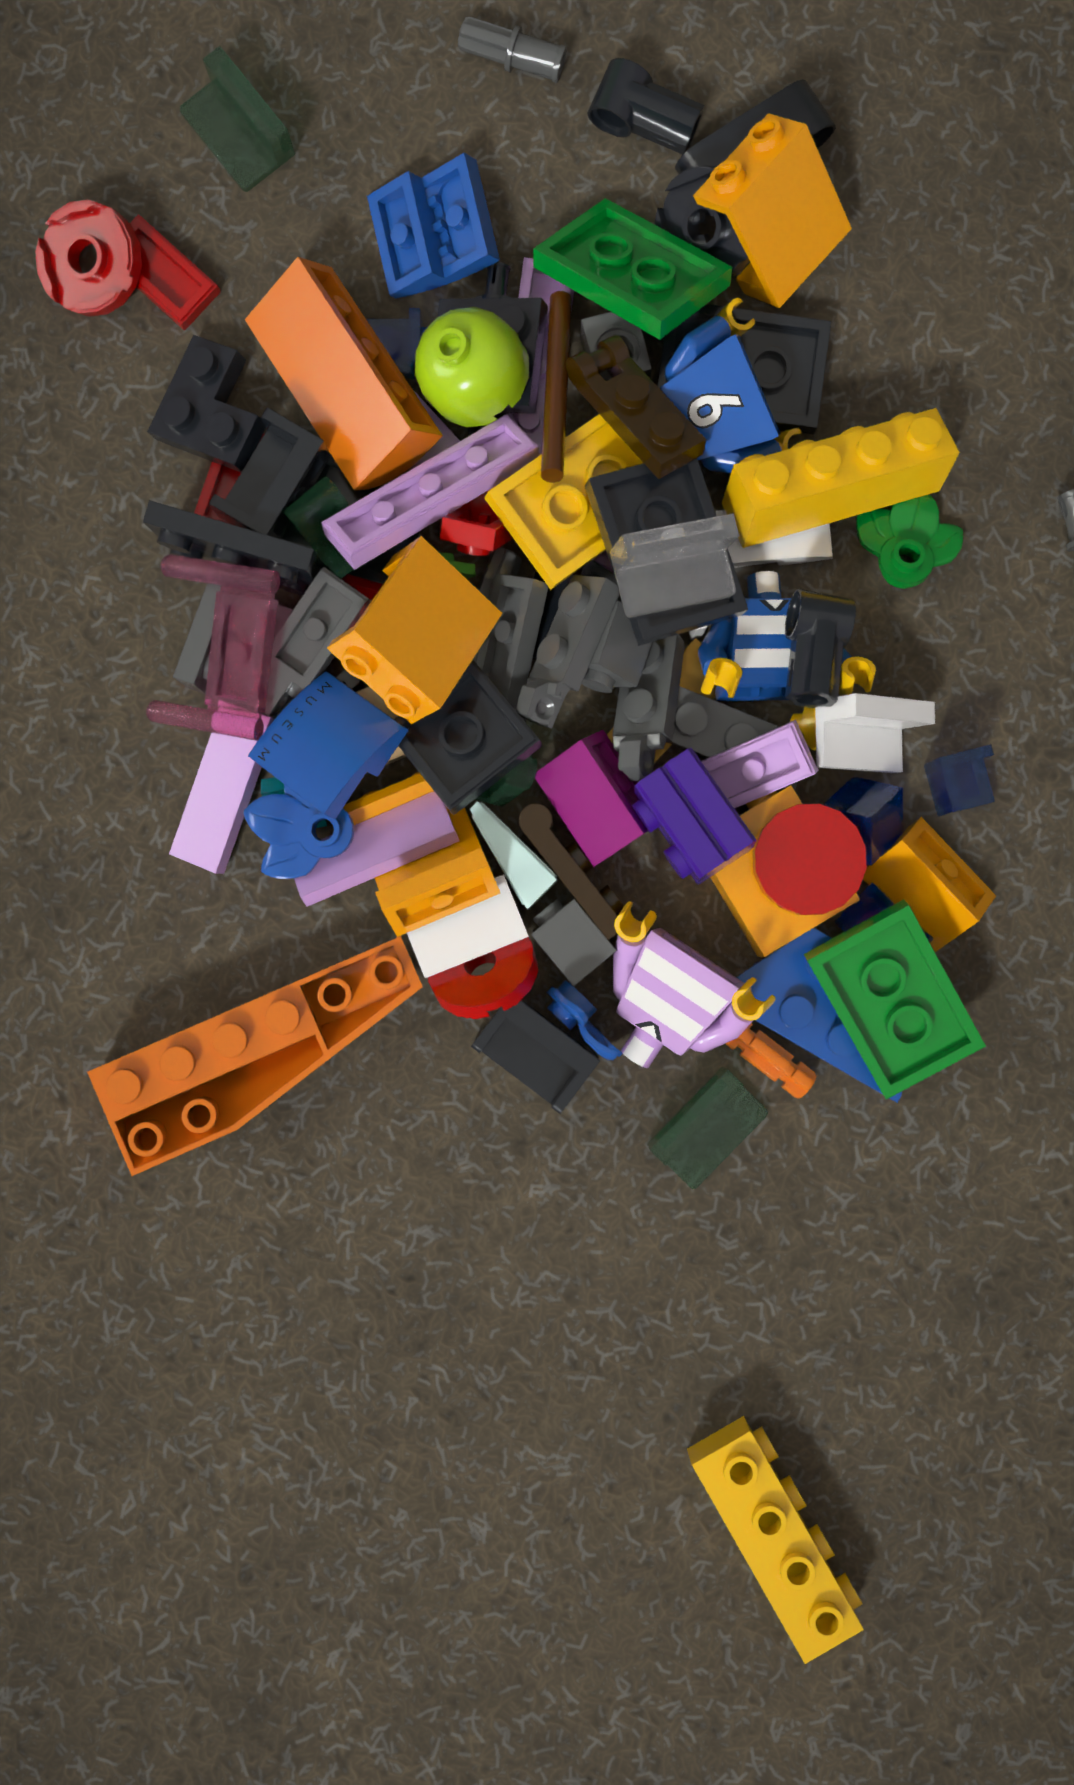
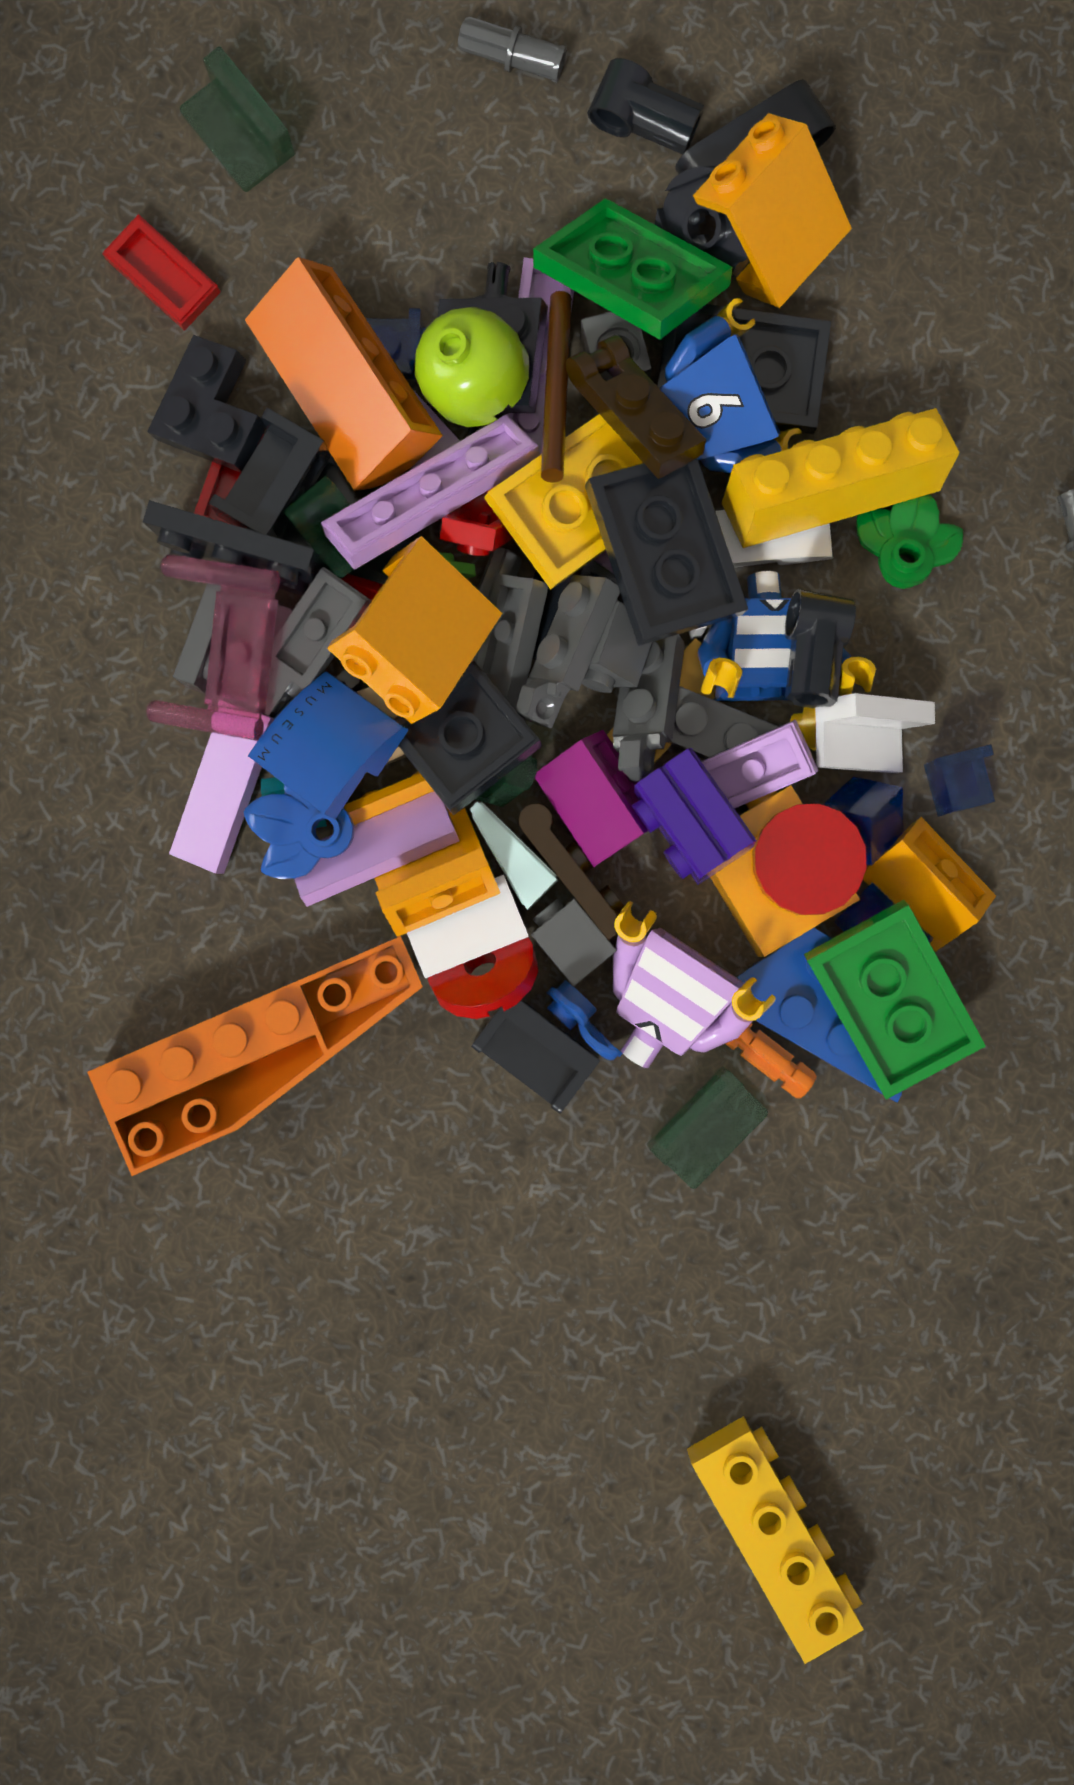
(117, 262): tile -> none
(433, 227): blue slope -> none
(675, 565): clear panel -> none

